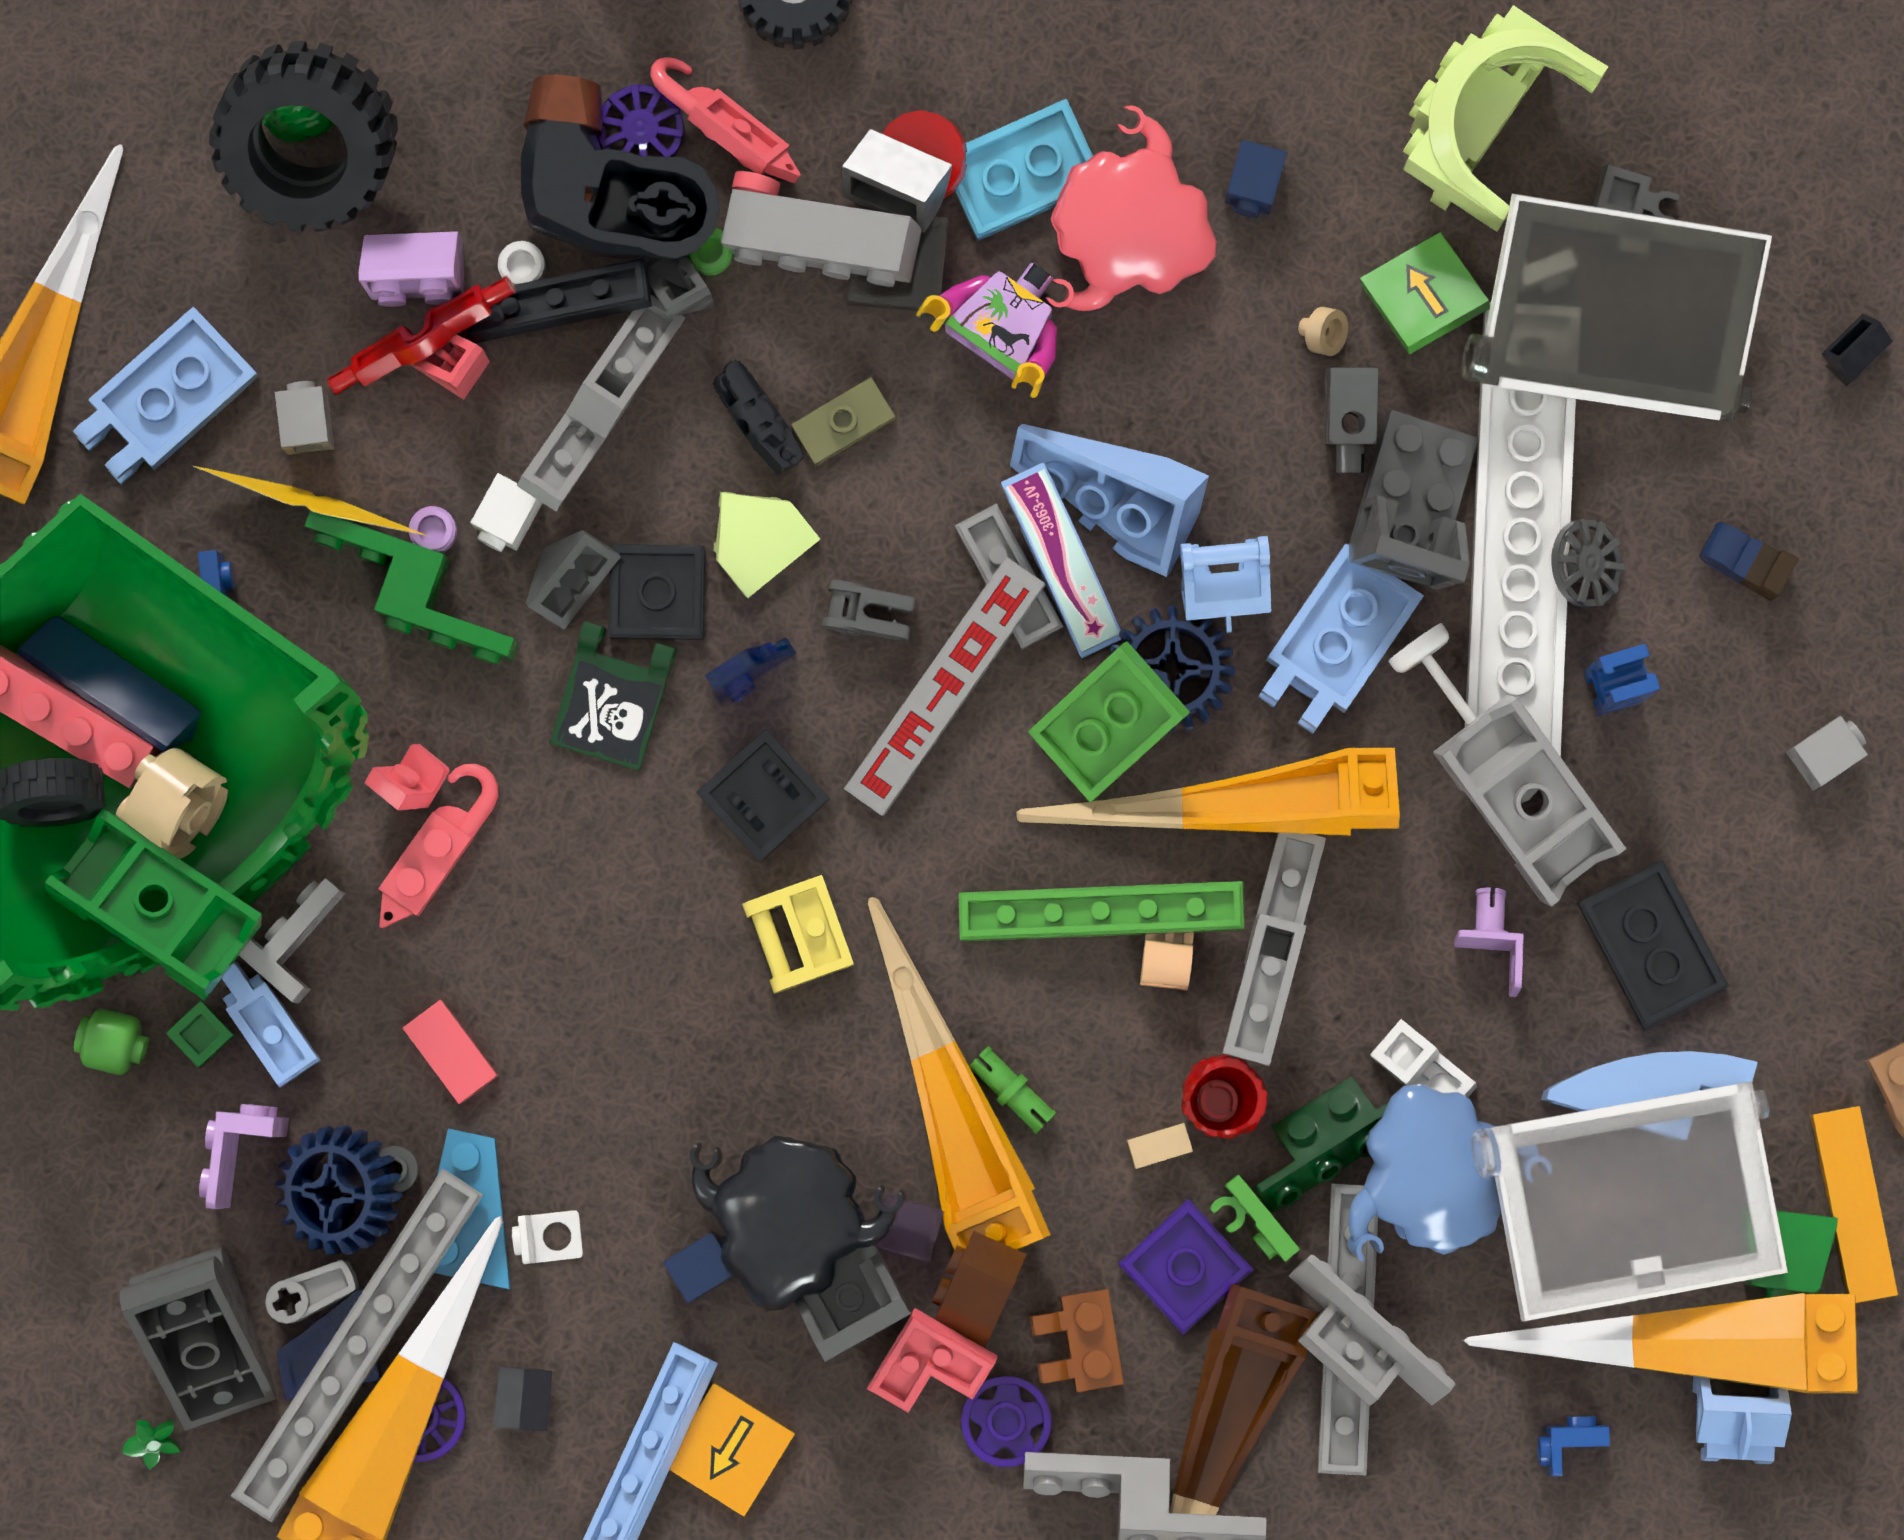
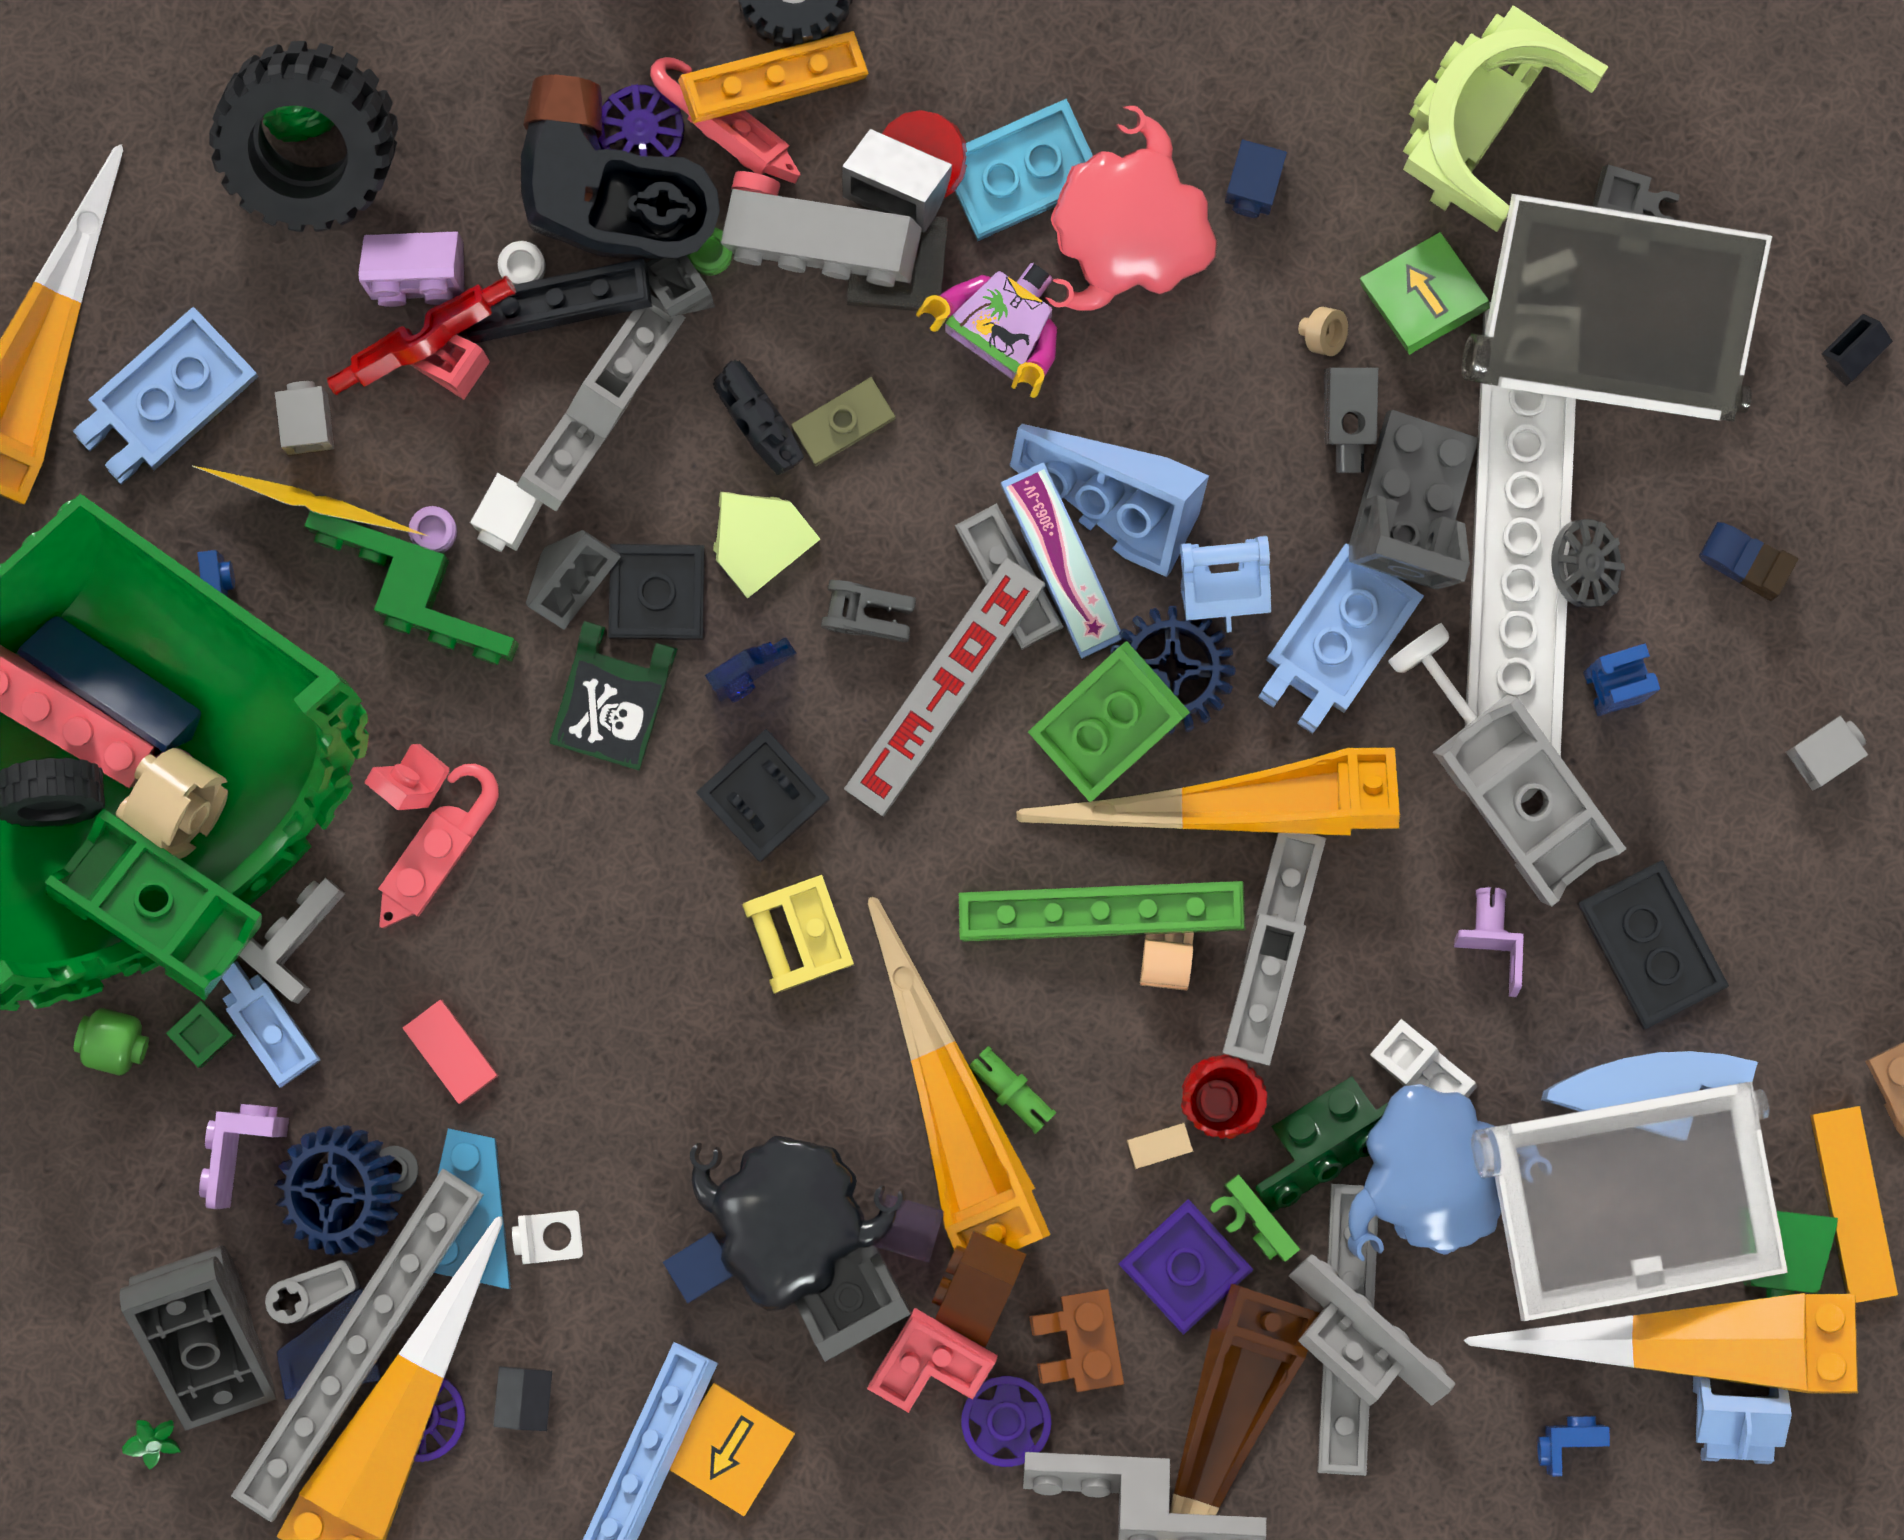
(773, 77): none -> light orange tile

